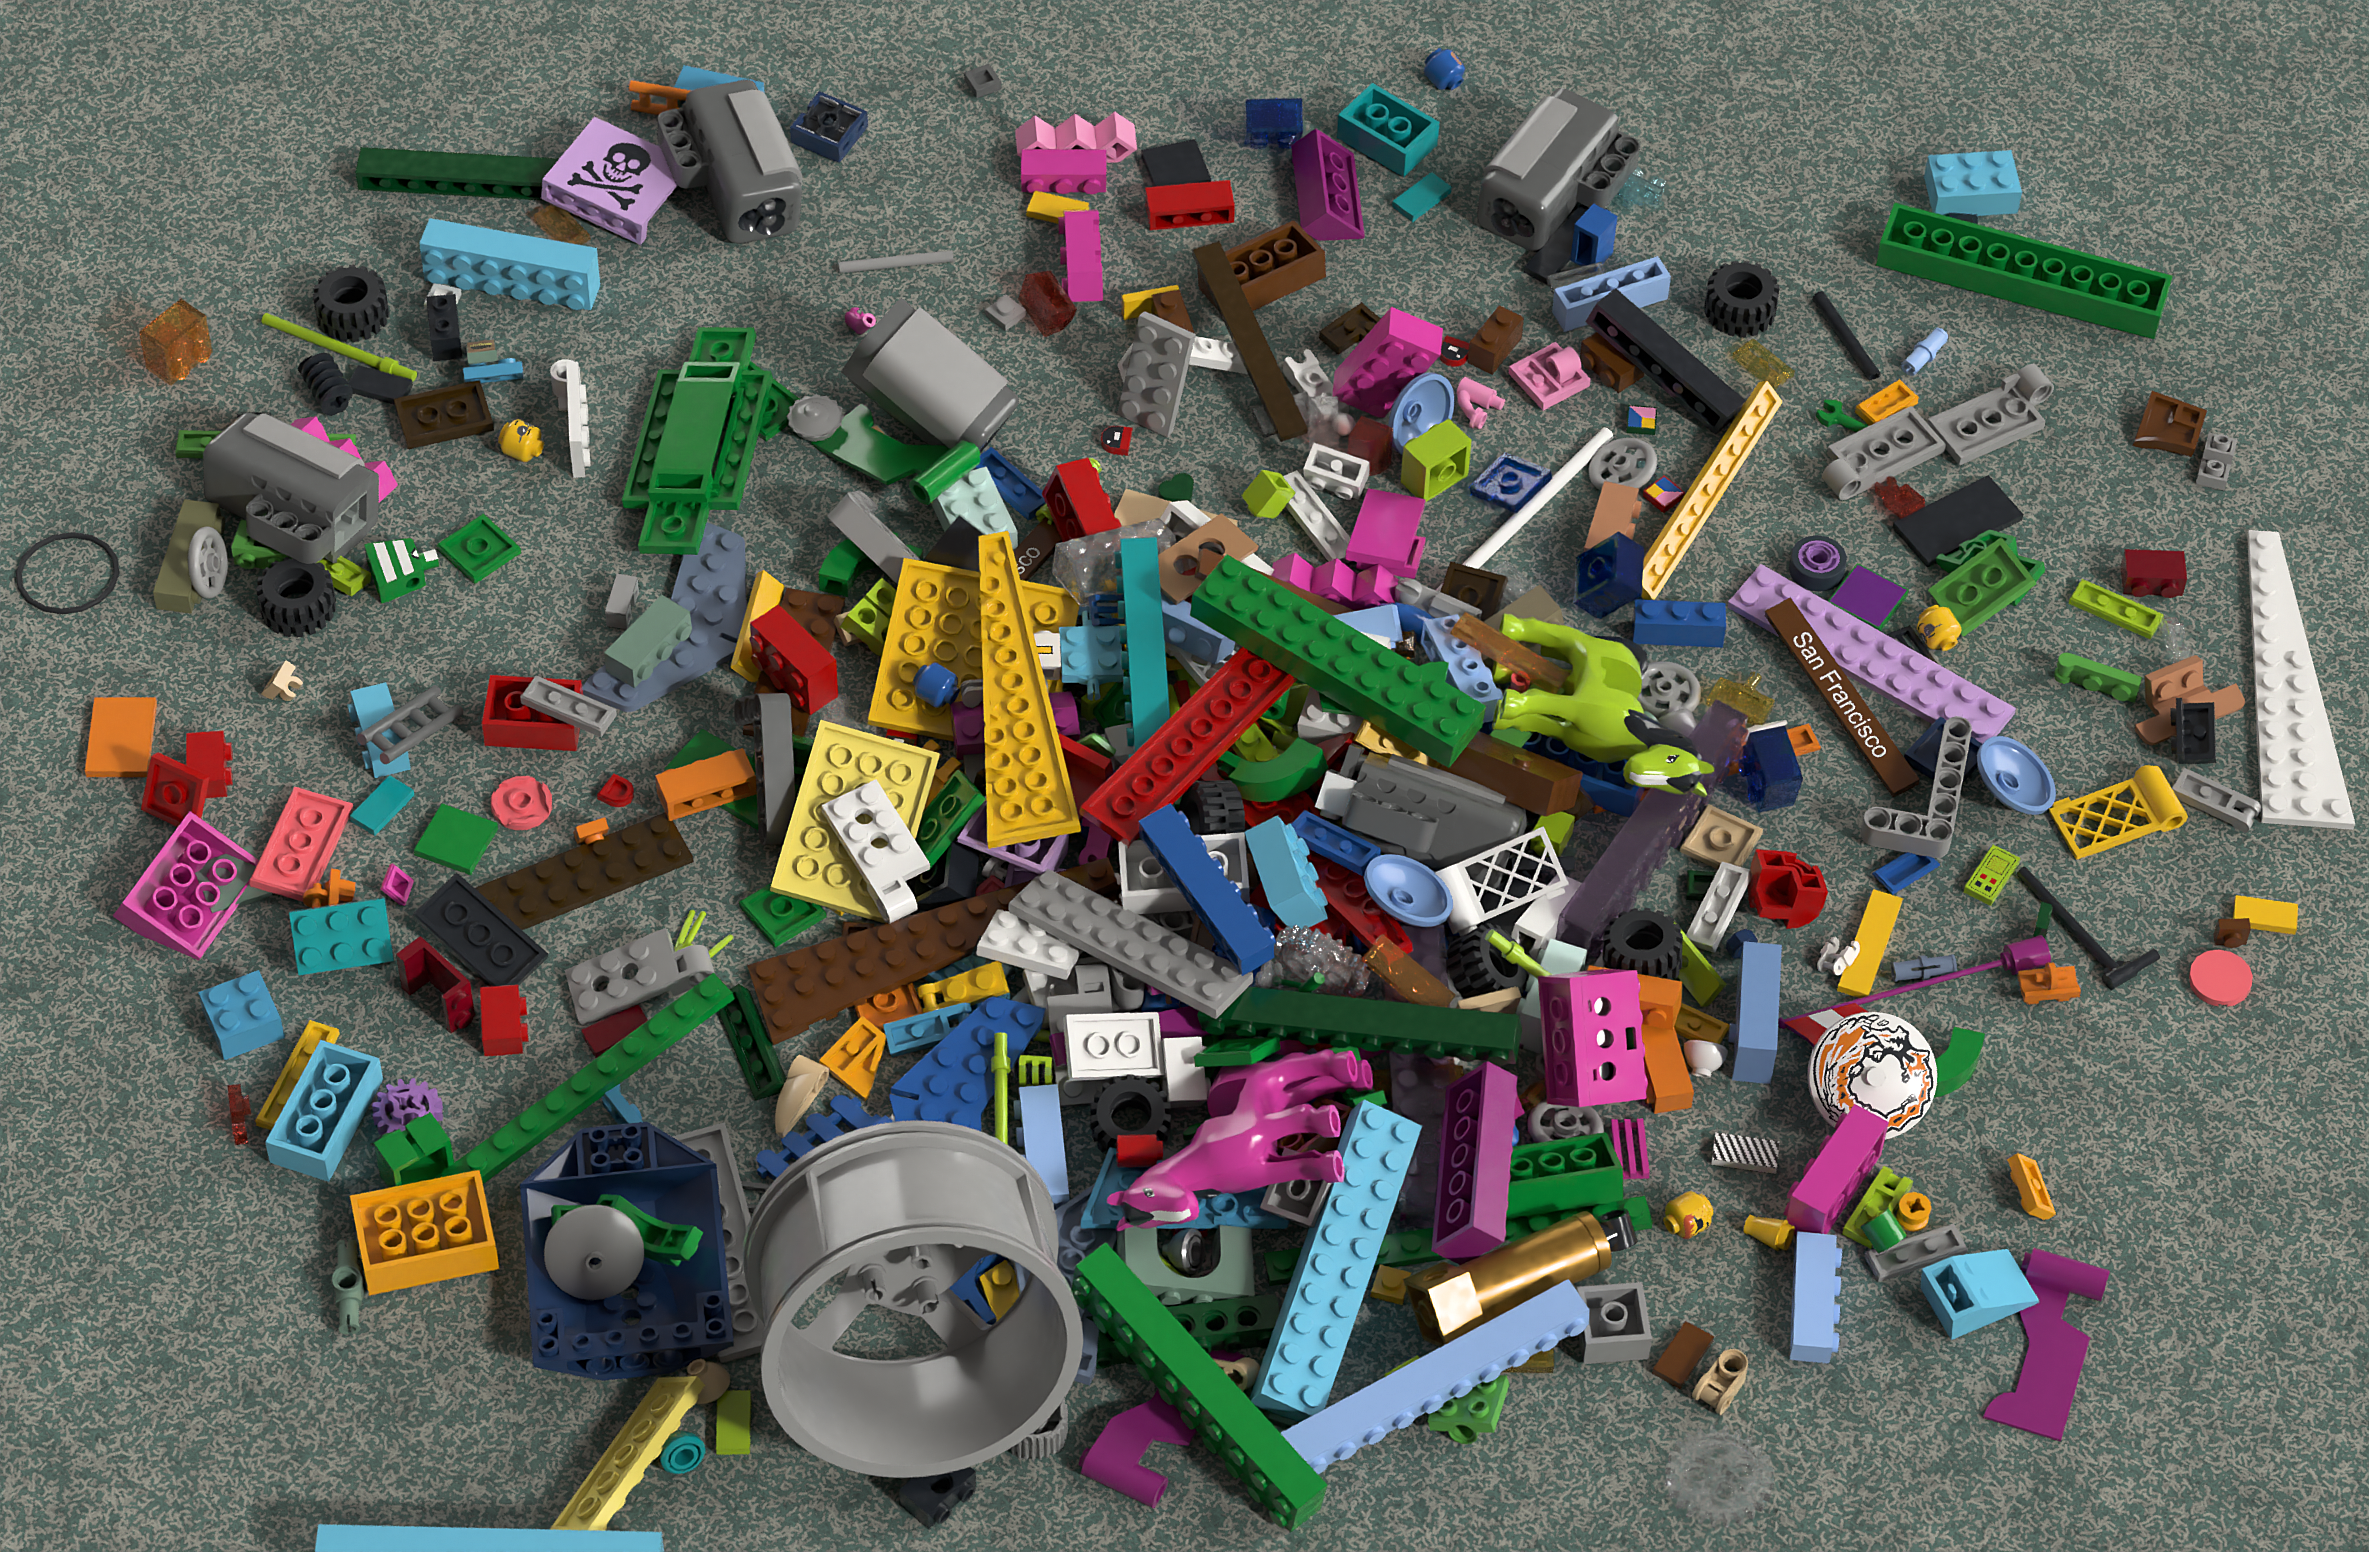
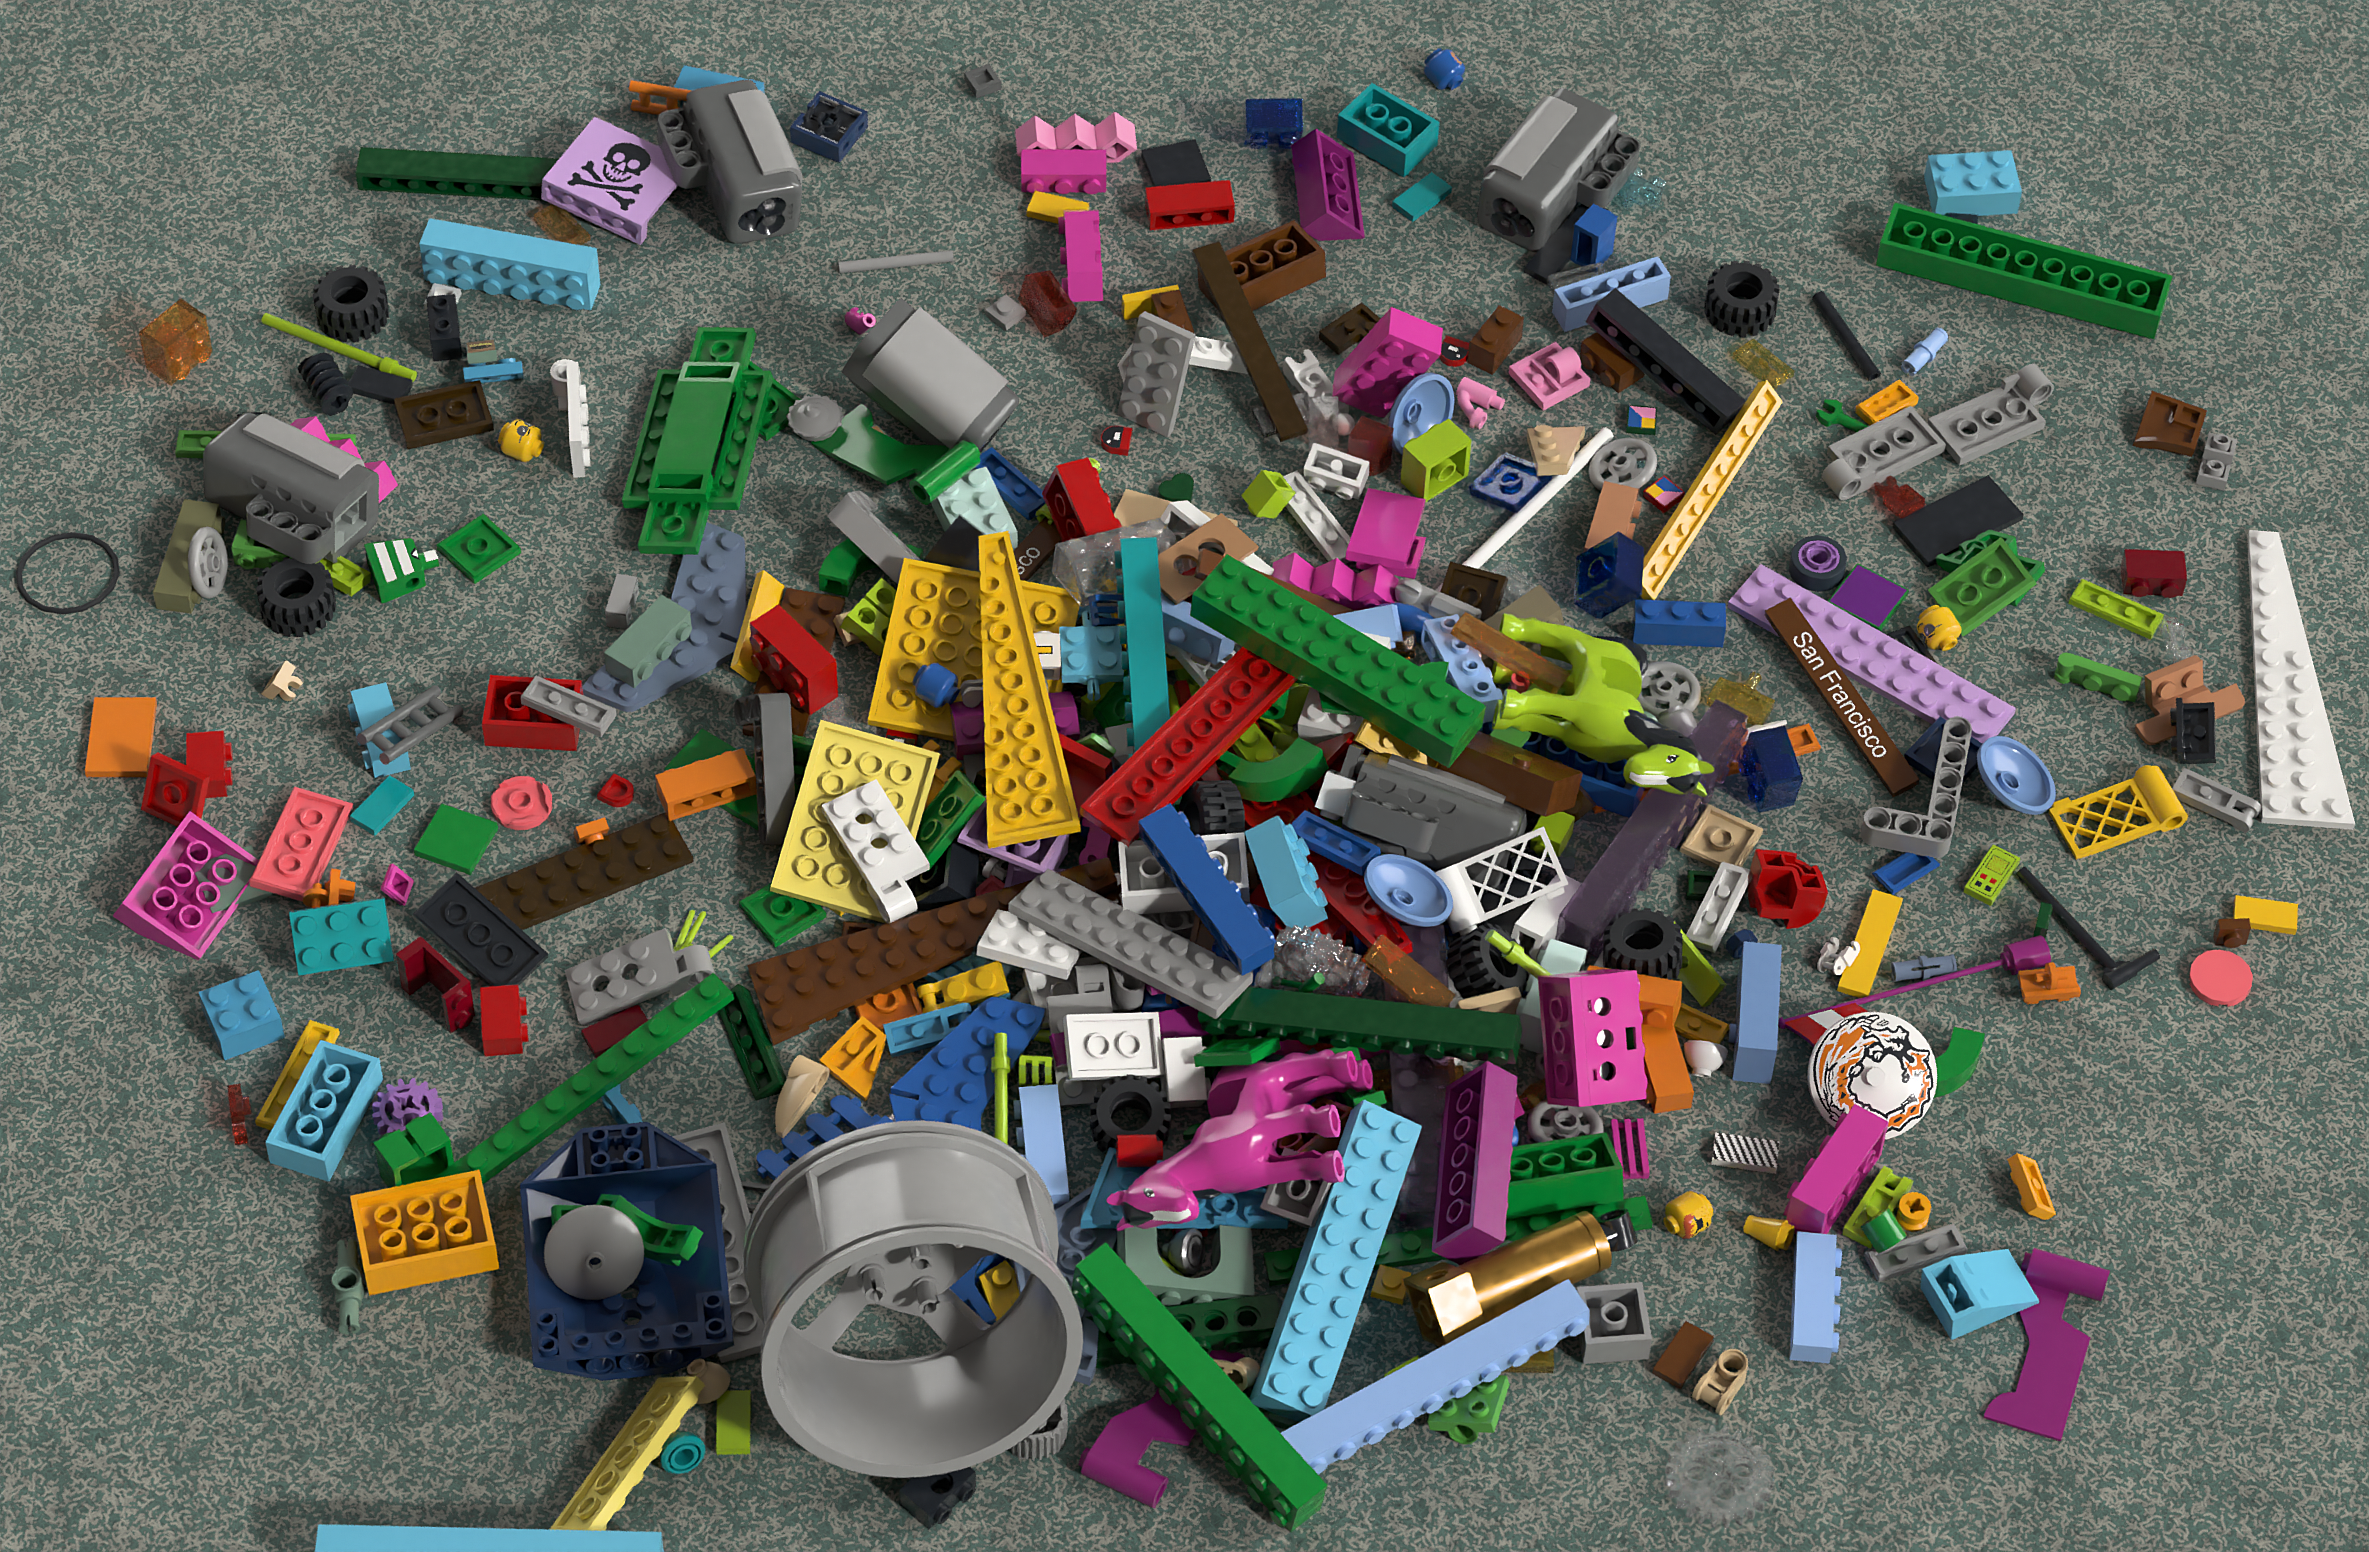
(1554, 448): none -> tan wing

